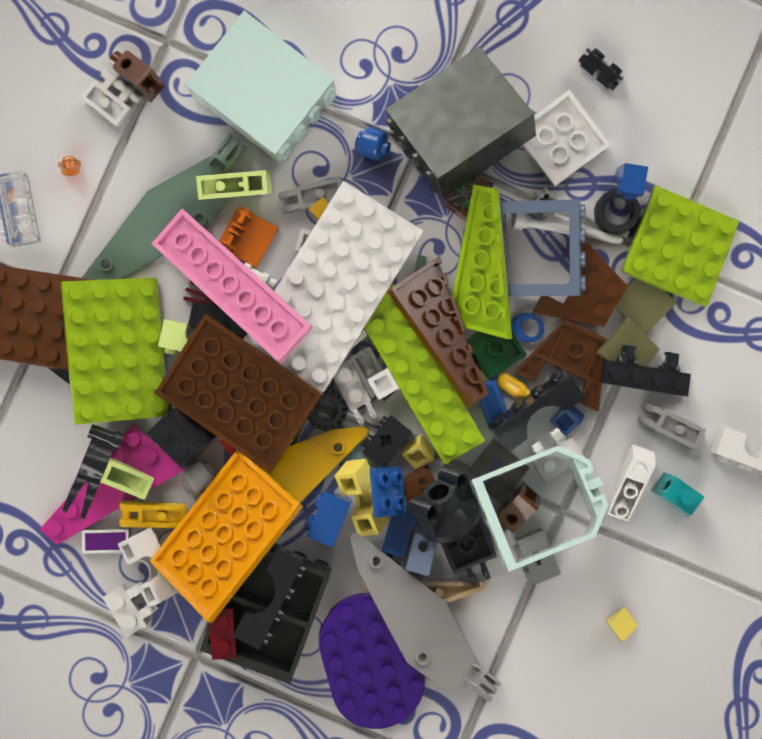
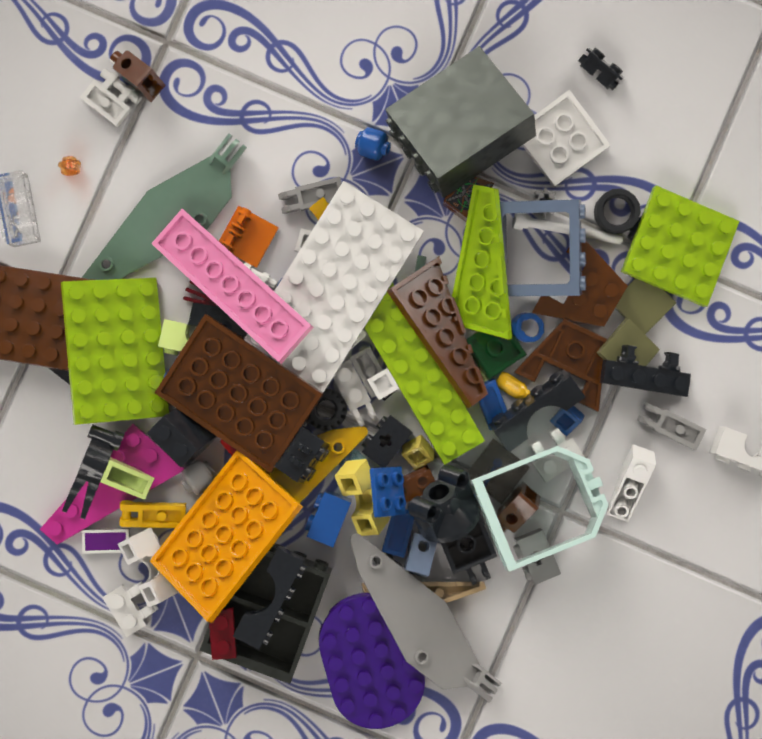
(234, 184): yellowish green slope -> none
(262, 87): light aqua container -> none
(302, 456): none -> black hinge
(622, 624): light yellow slope -> none
(631, 180): blue arch -> none
(678, 494): teal torso -> none

